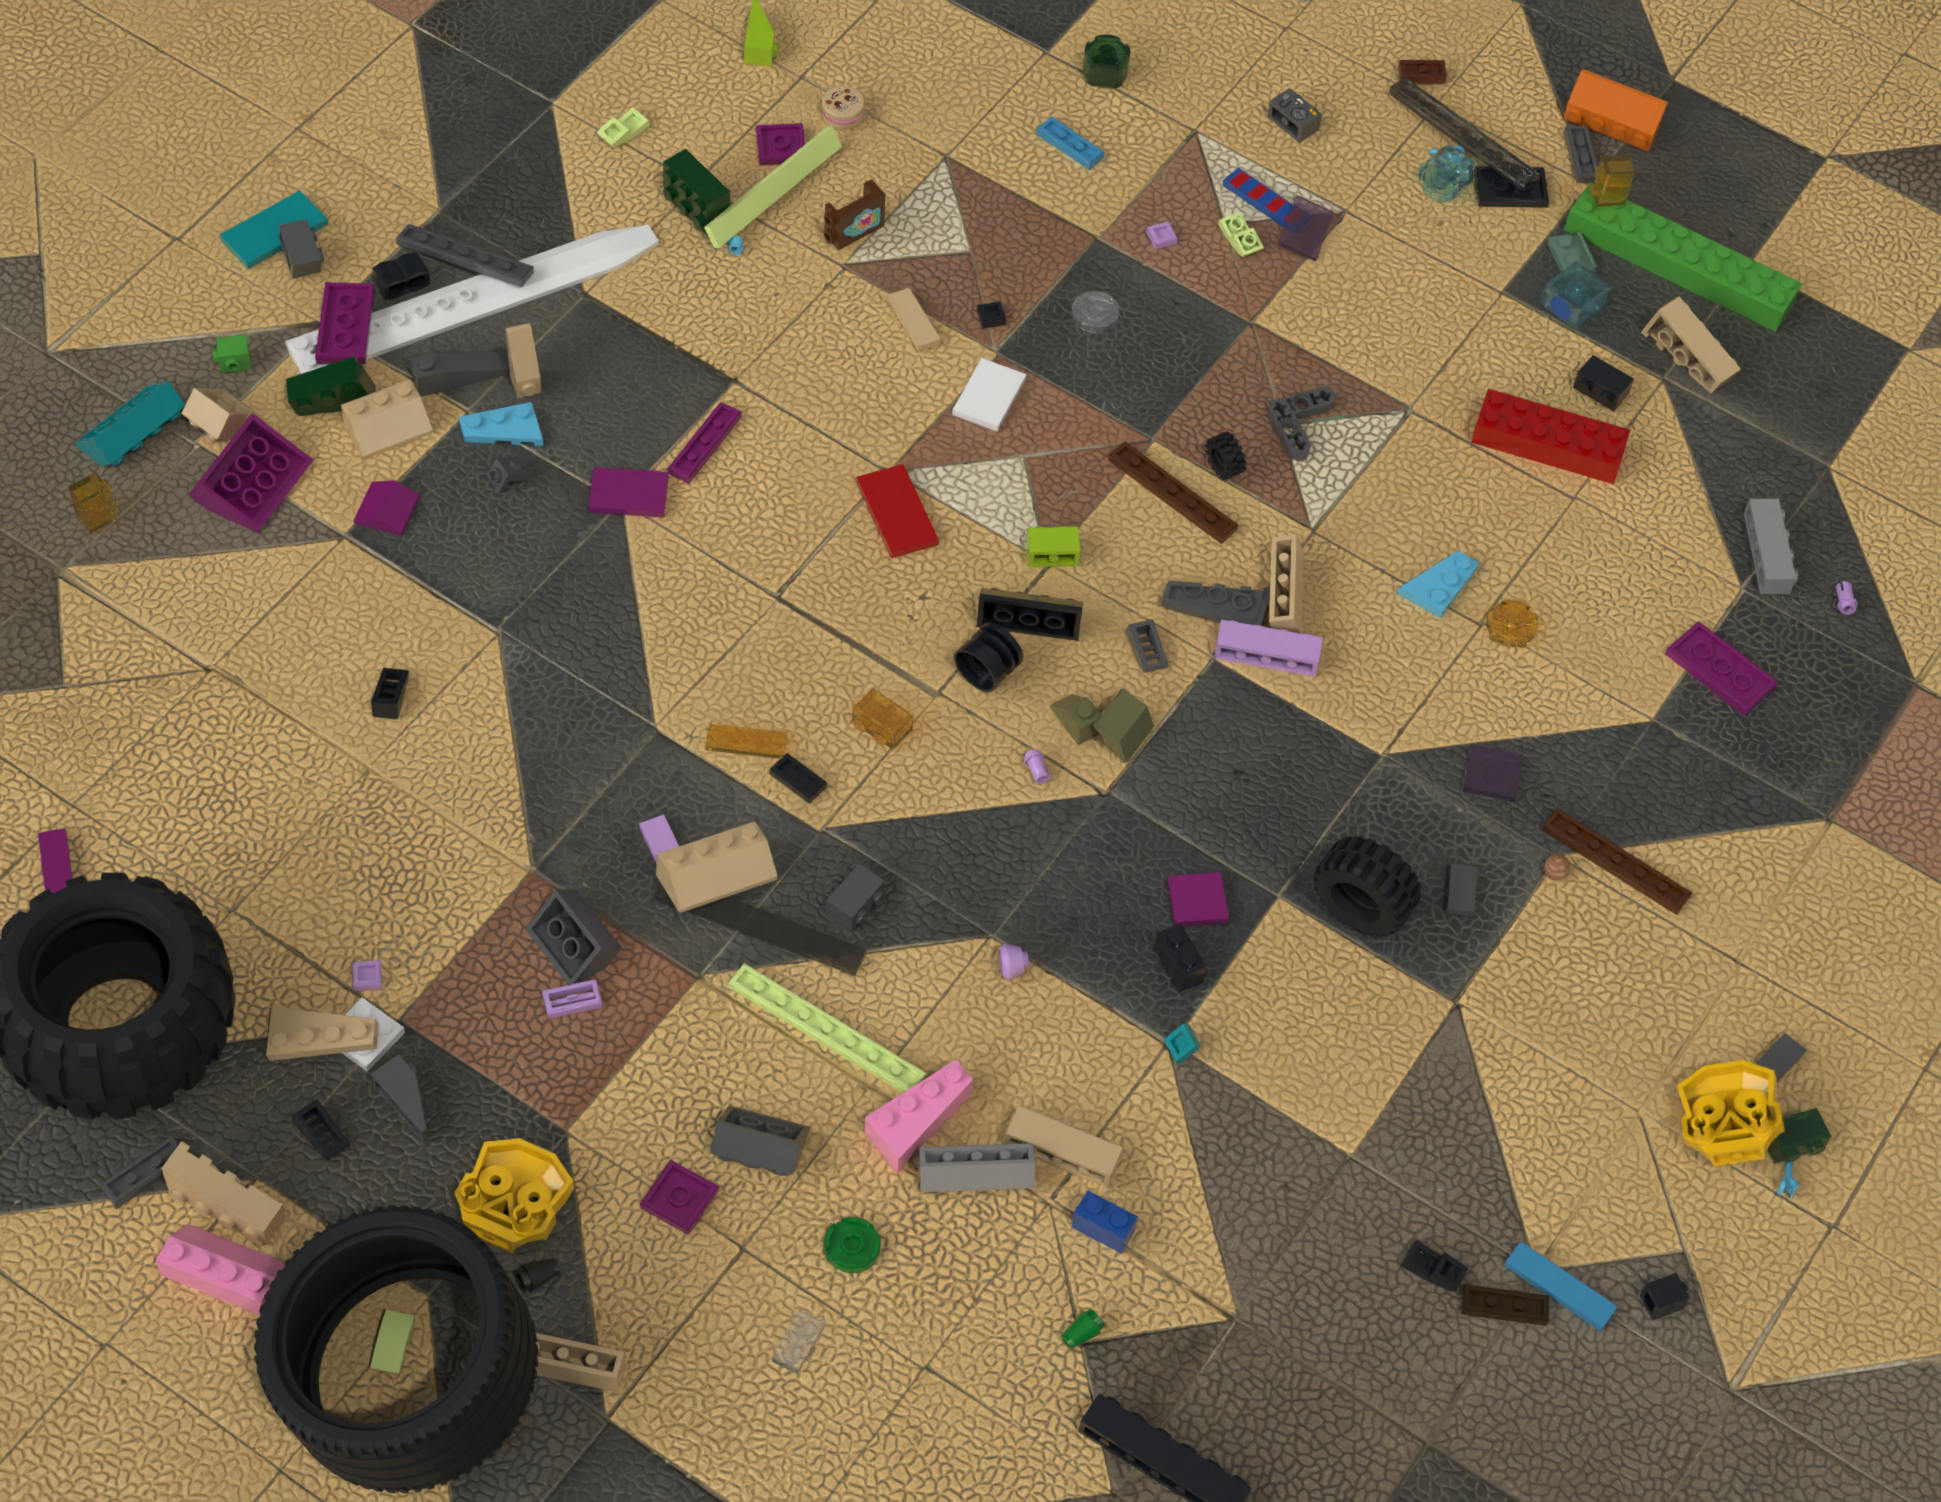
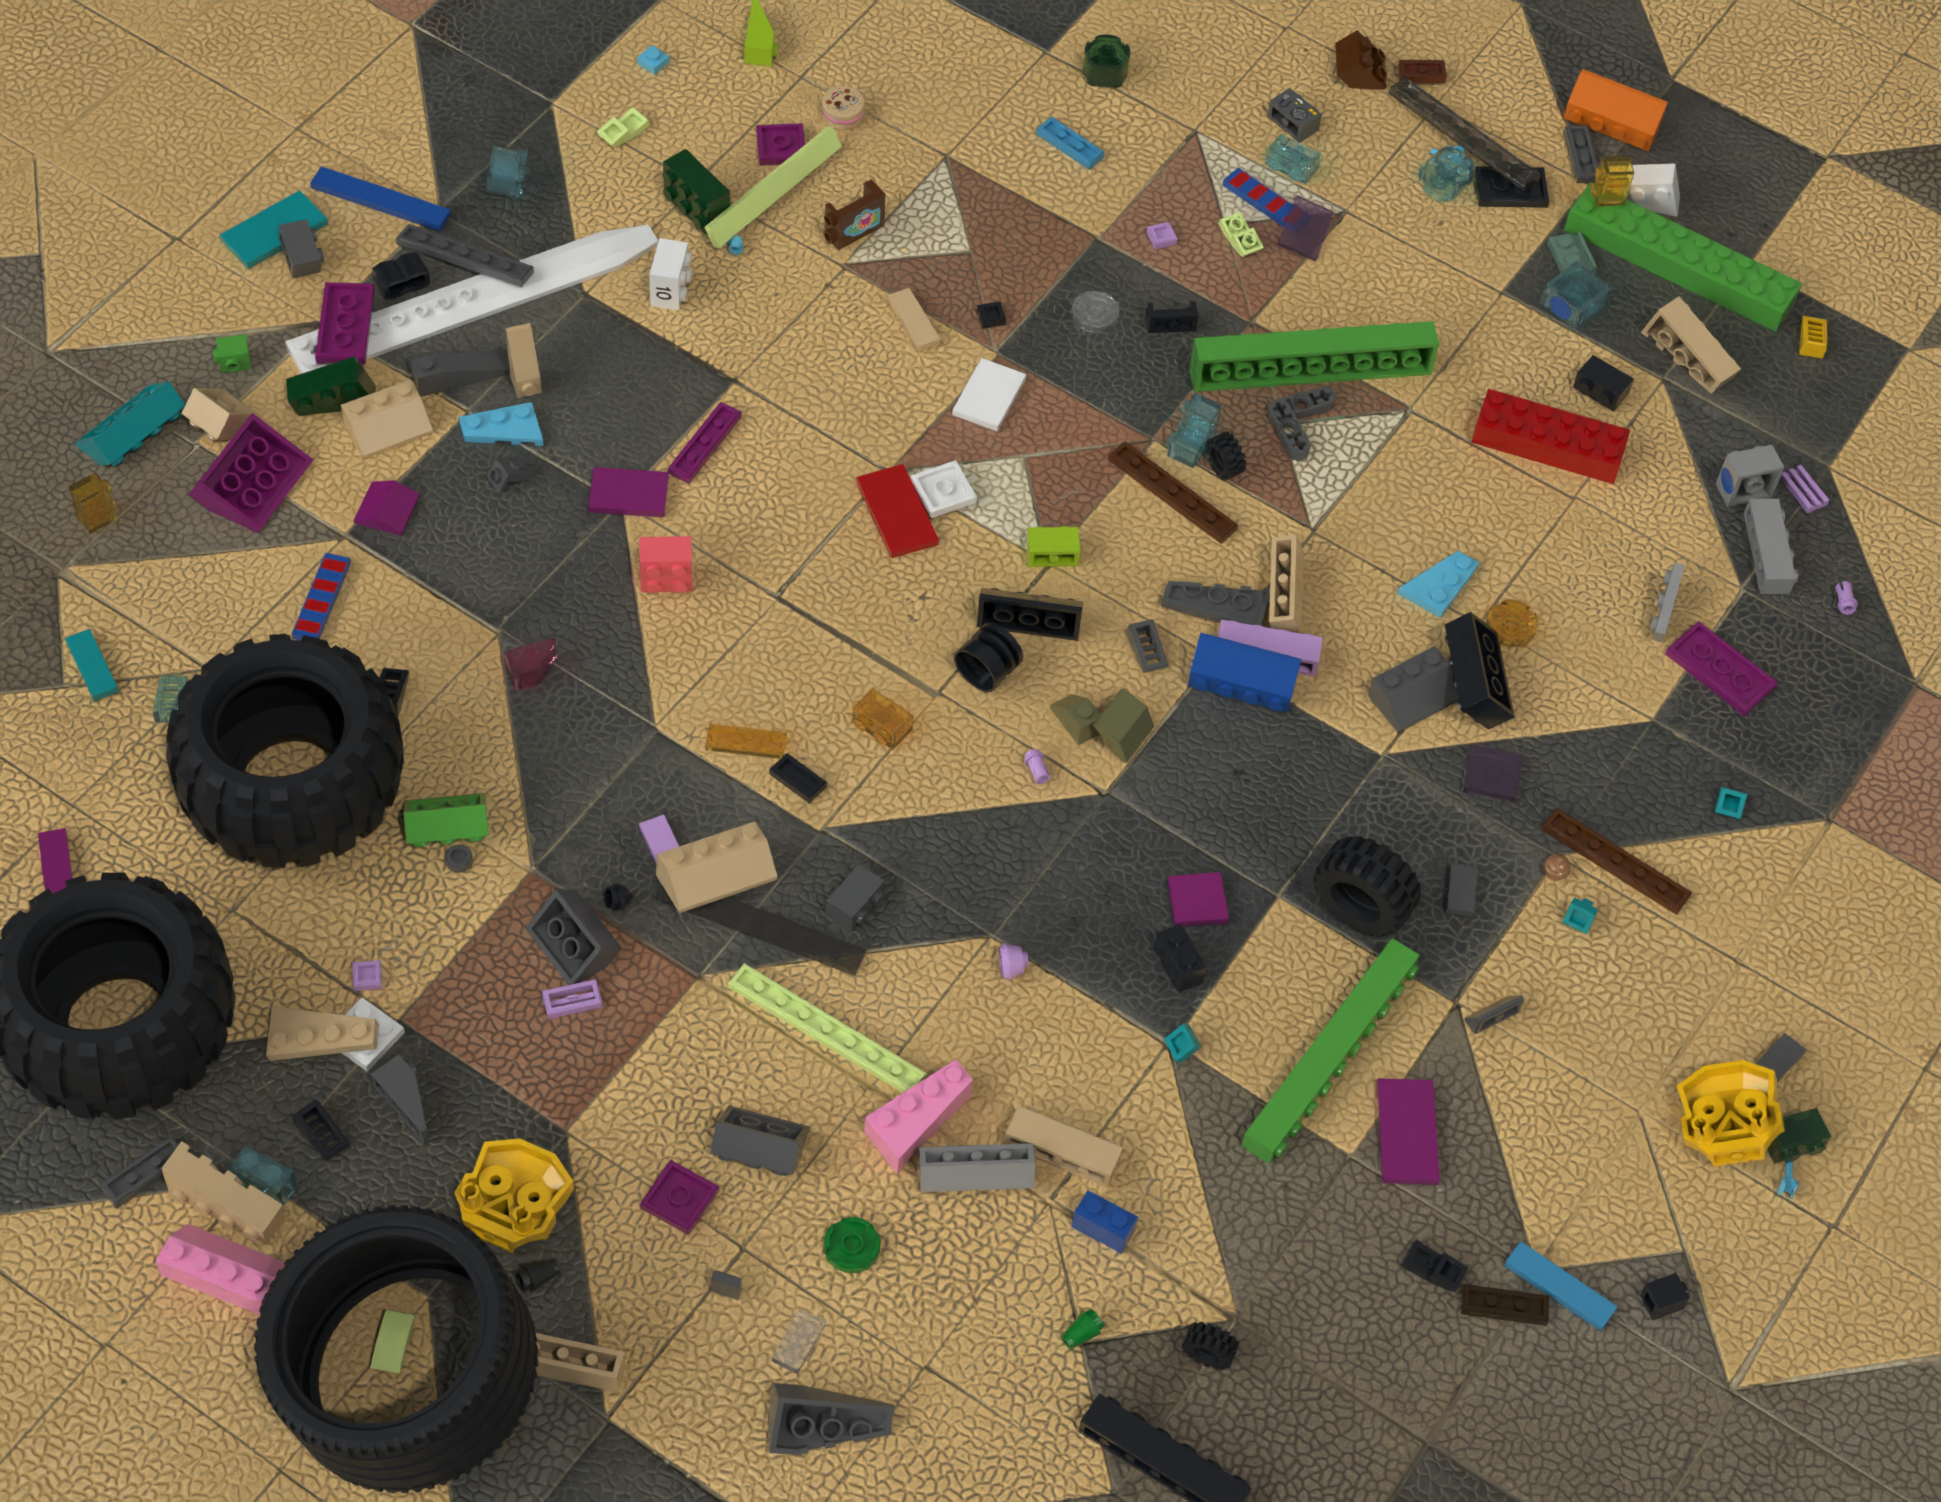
(91, 665): none -> teal tile
(160, 713): none -> clear light blue slope
(264, 1174): none -> clear light blue brick
(276, 696): none -> black tyre
(321, 596): none -> tile
(380, 198): none -> blue tile
(445, 819): none -> bright green slope
(459, 858): none -> dark grey tile
(506, 171): none -> clear light blue brick
(530, 663): none -> clear pink slope
(617, 897): none -> black plate
(653, 59): none -> medium azure plate
(665, 564): none -> coral brick
(670, 274): none -> white brick
(726, 1284): none -> dark grey tile
(815, 1418): none -> dark grey wedge
(943, 489): none -> white plate
(1171, 320): none -> black hinge
(1194, 429): none -> clear light blue brick
(1210, 1345): none -> black tyre
(1244, 672): none -> blue slope
(1293, 159): none -> clear light blue brick
(1313, 356): none -> bright green brick
(1330, 1052): none -> bright green brick
(1360, 63): none -> reddish brown slope
(1407, 1131): none -> magenta tile
(1414, 689): none -> dark grey slope
(1479, 671): none -> black brick
(1494, 1013): none -> dark grey slope
(1580, 914): none -> teal tile
(1655, 188): none -> white wedge
(1666, 601): none -> light grey wing
(1730, 803): none -> teal slope
(1749, 475): none -> light grey brick
(1807, 488): none -> lavender tile
(1812, 348): none -> yellow slope

